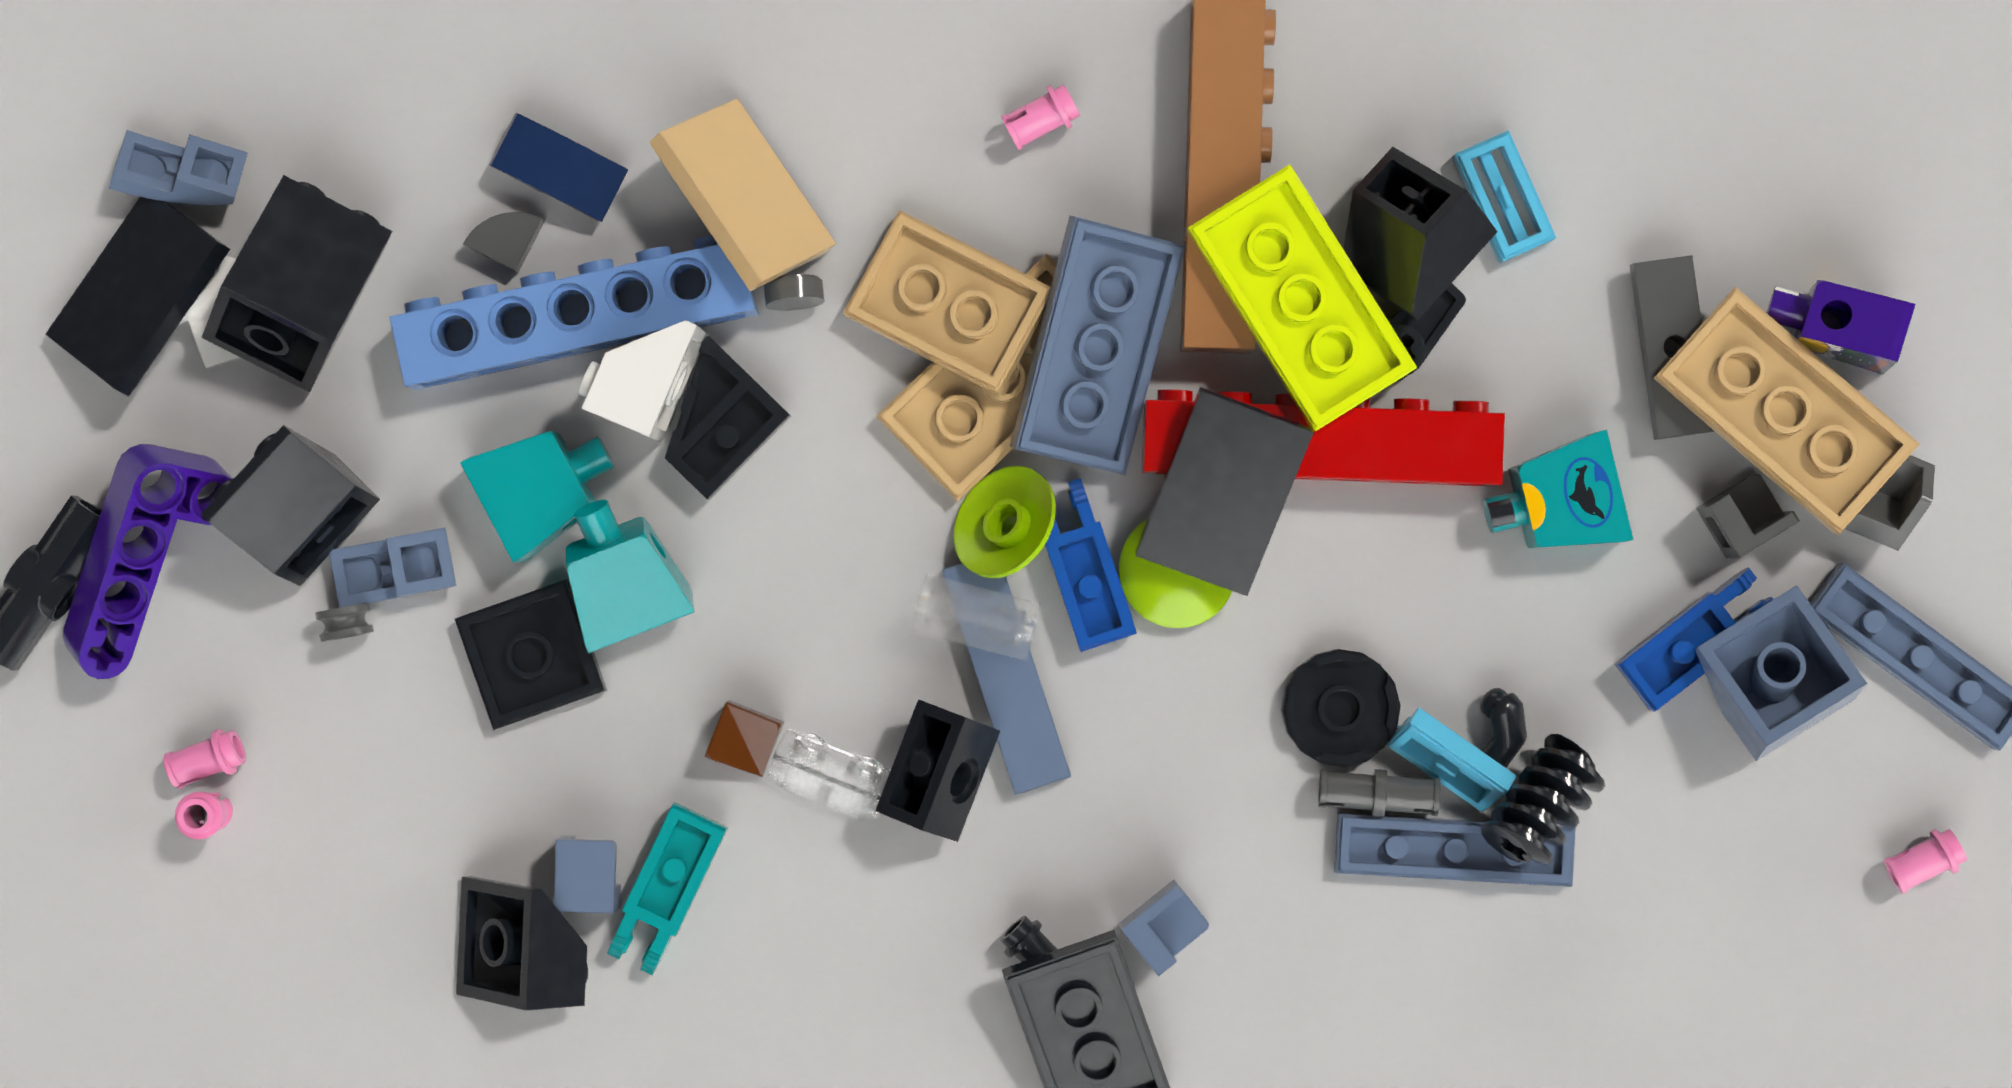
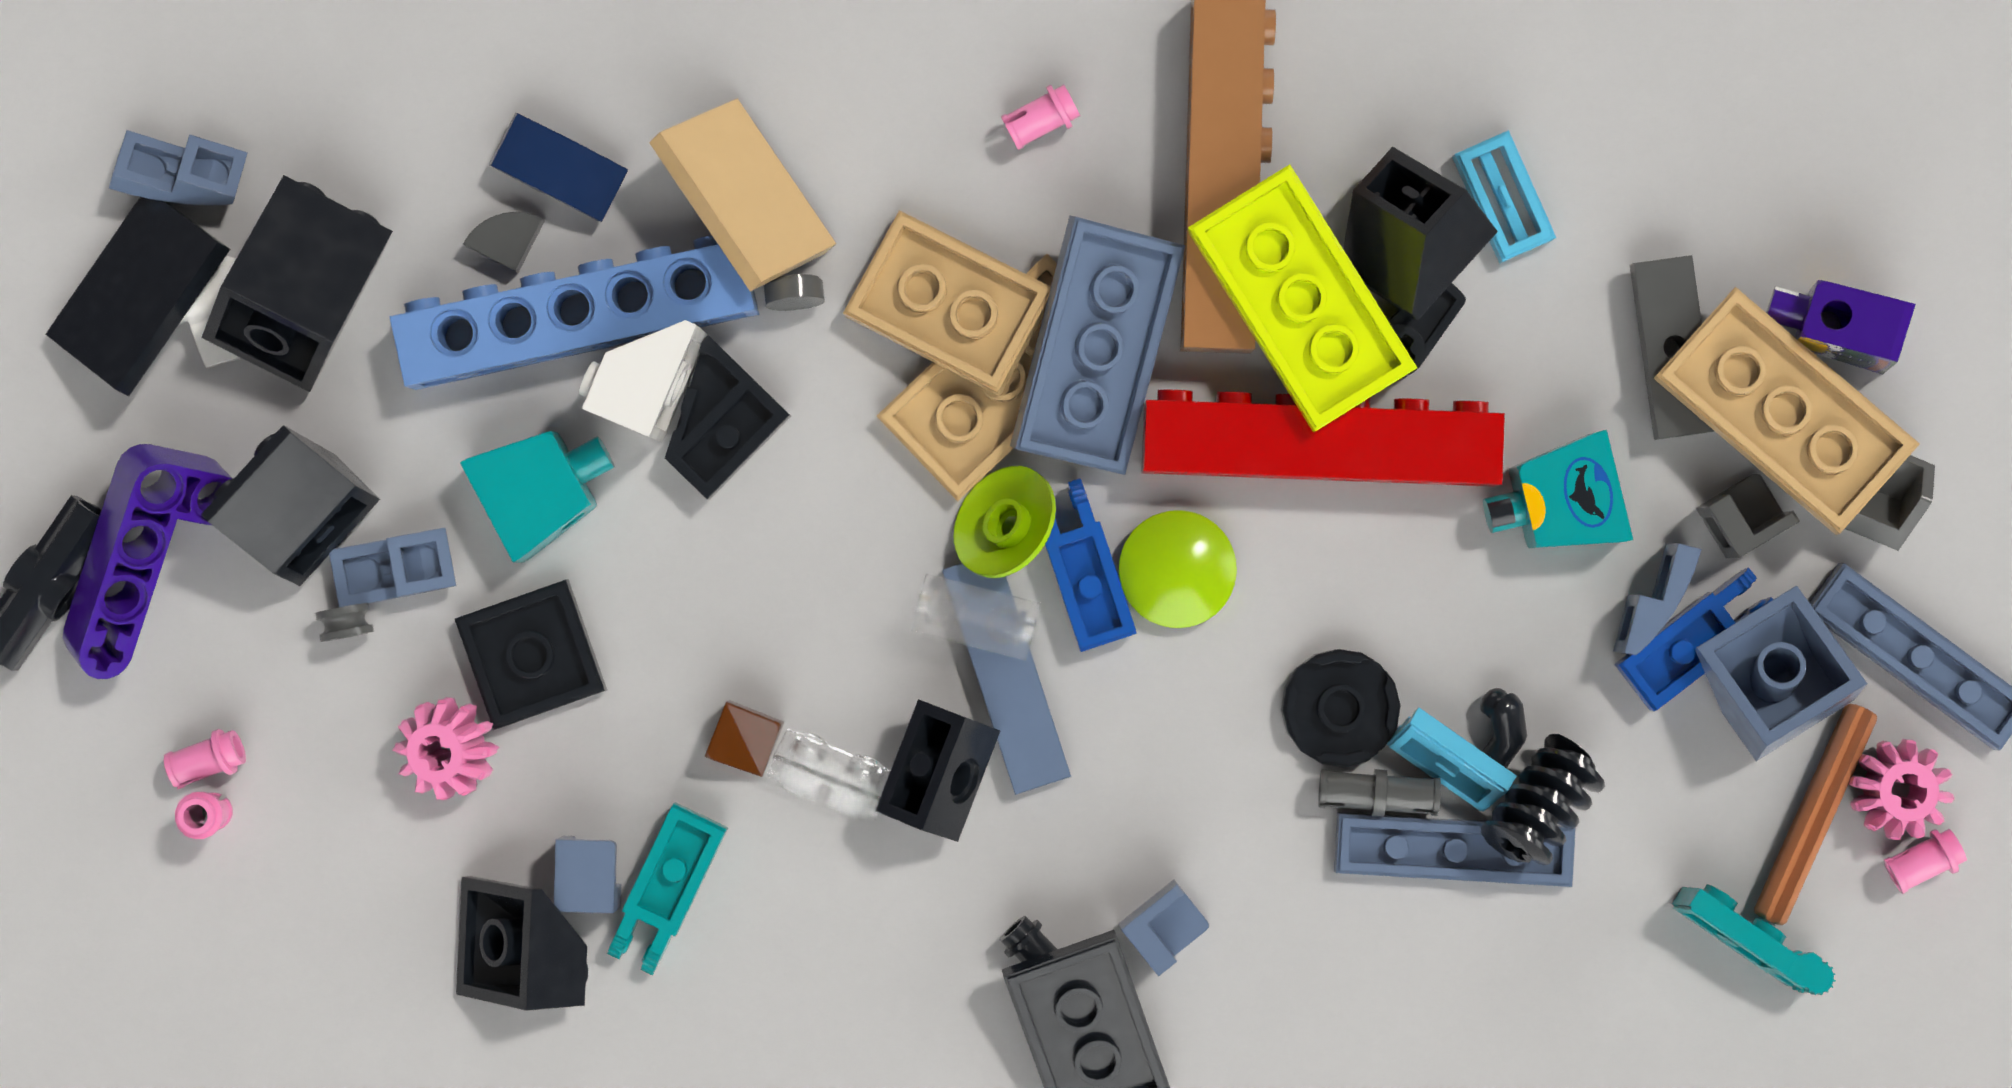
(447, 728): none -> bright pink gear
(622, 578): torso -> none
(1223, 491): black tile -> none
(1647, 616): none -> sand blue slope
(1754, 941): none -> teal hinge
(1815, 814): none -> nougat axle
(1905, 767): none -> bright pink gear

